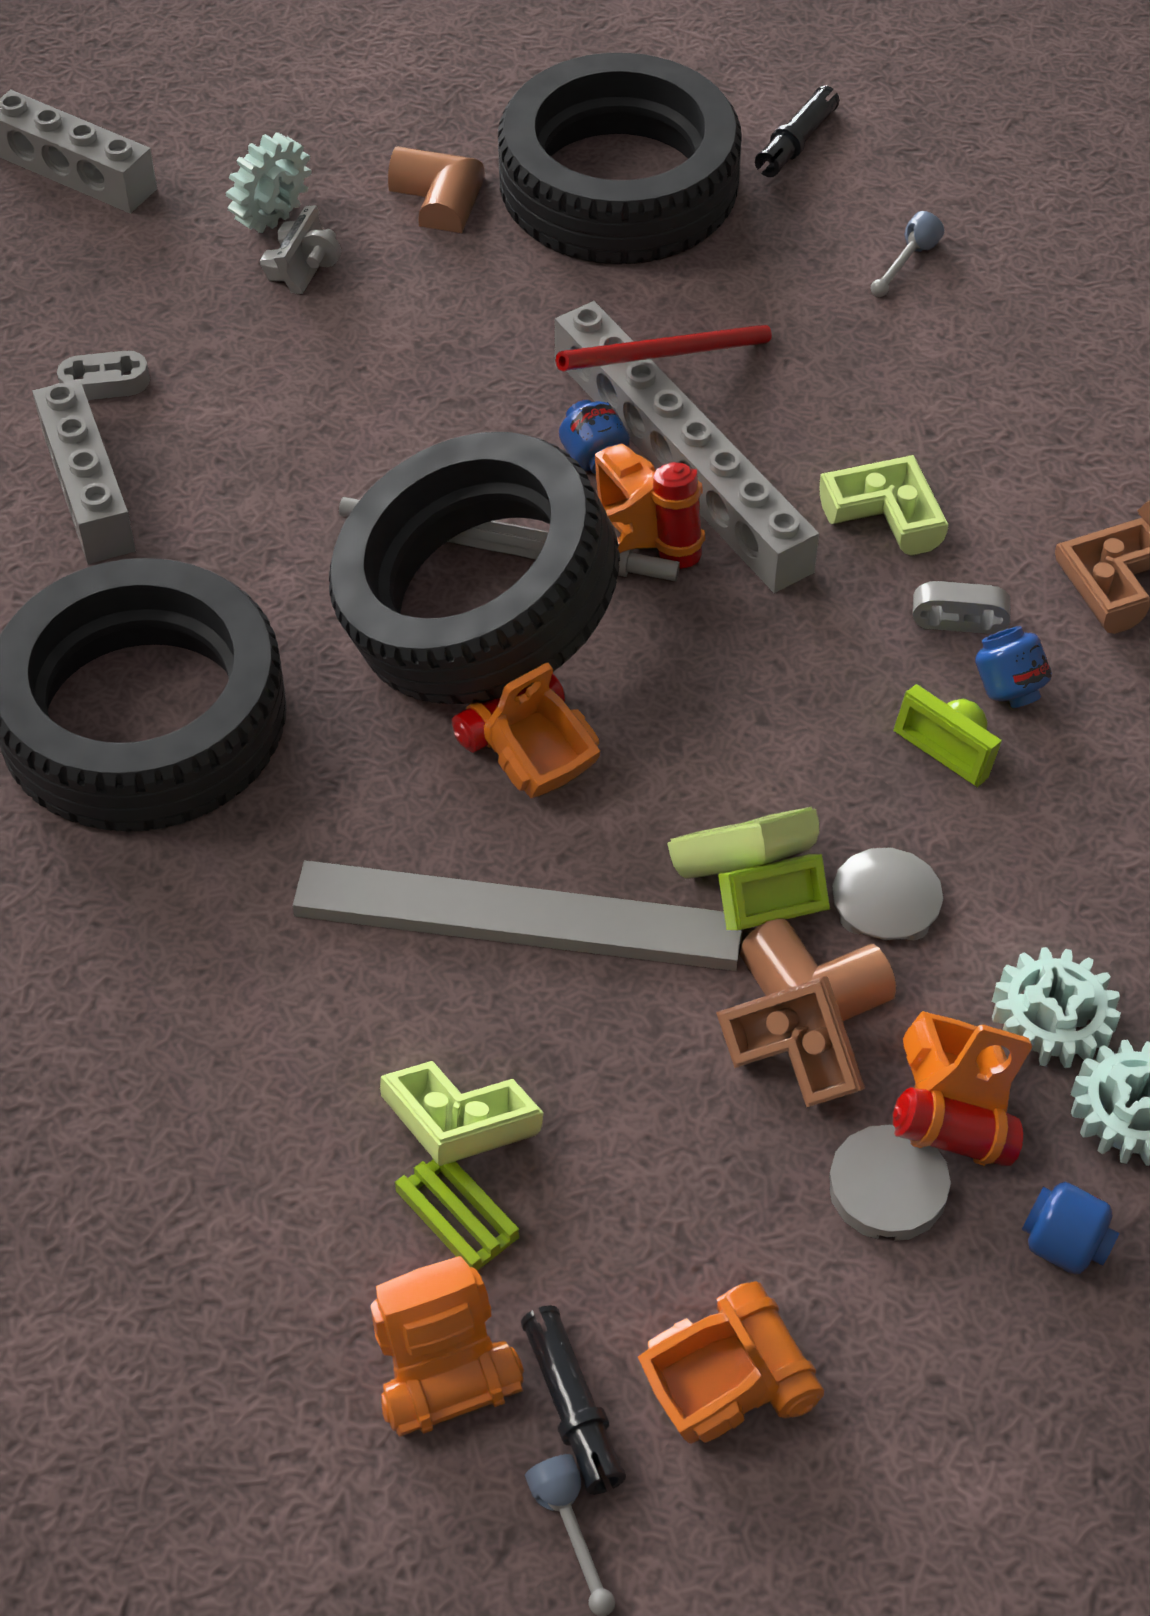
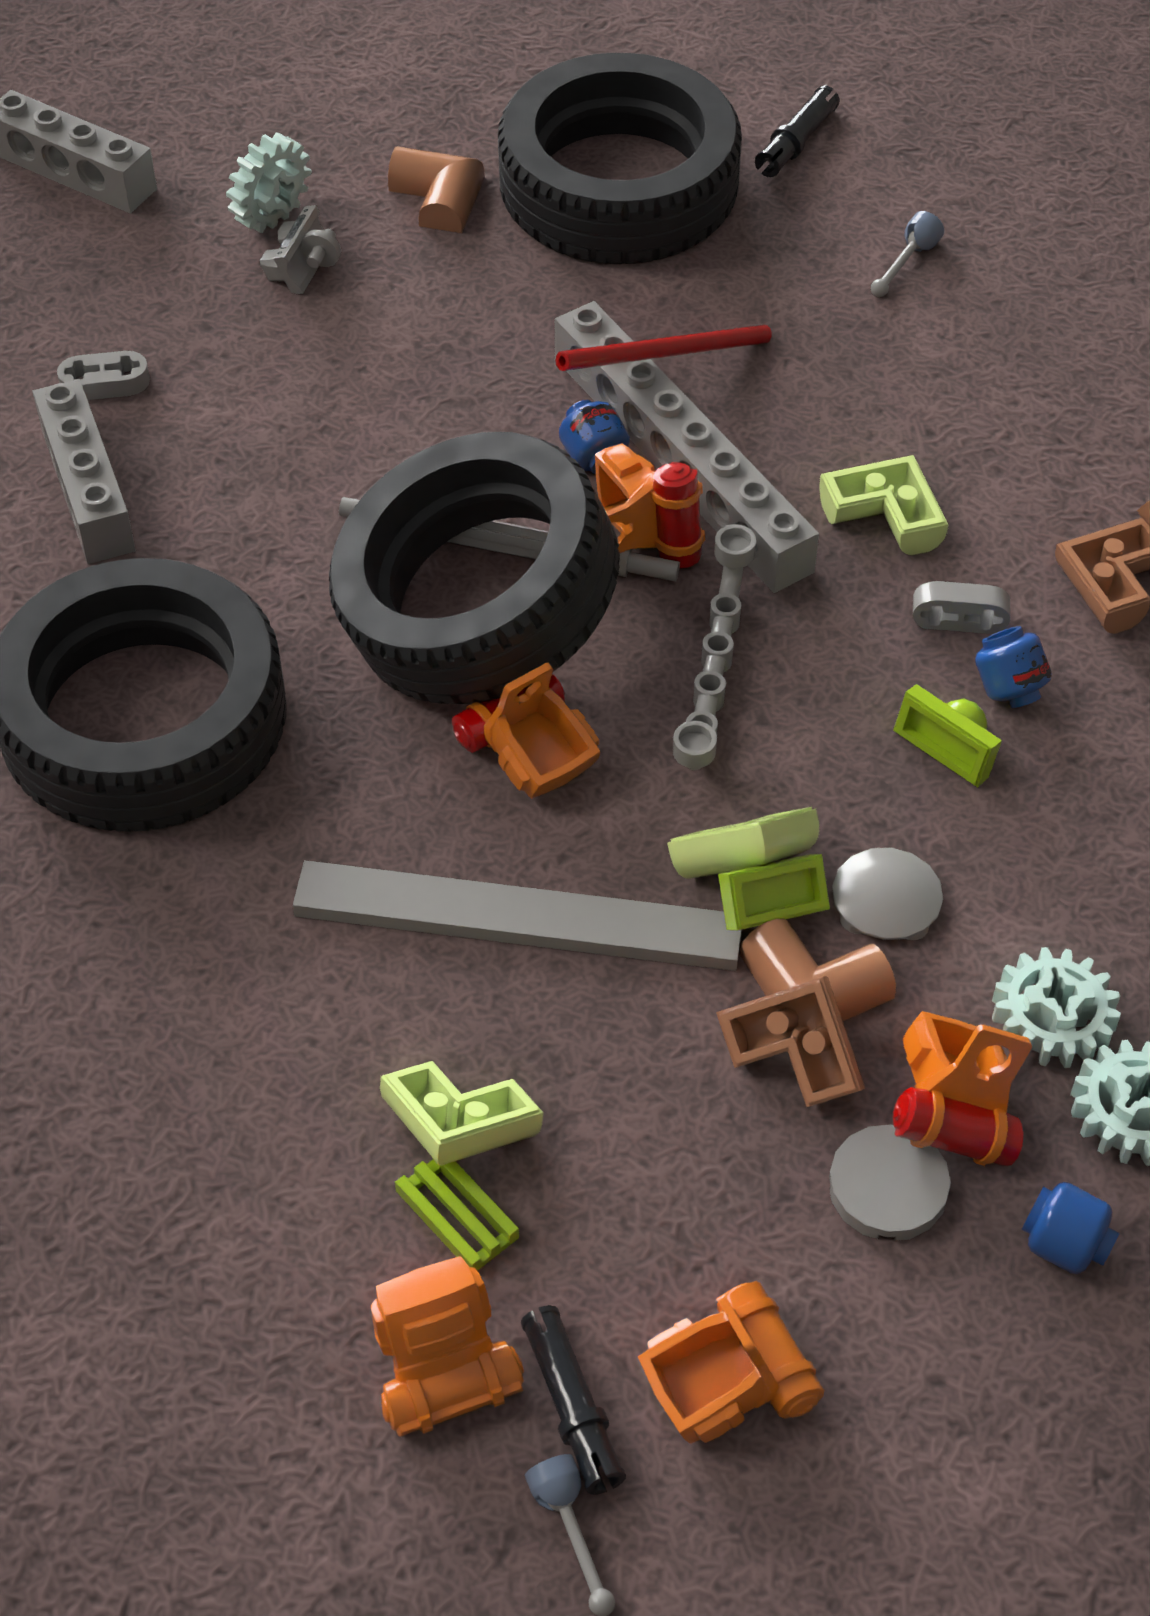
(697, 738): none -> light grey bar

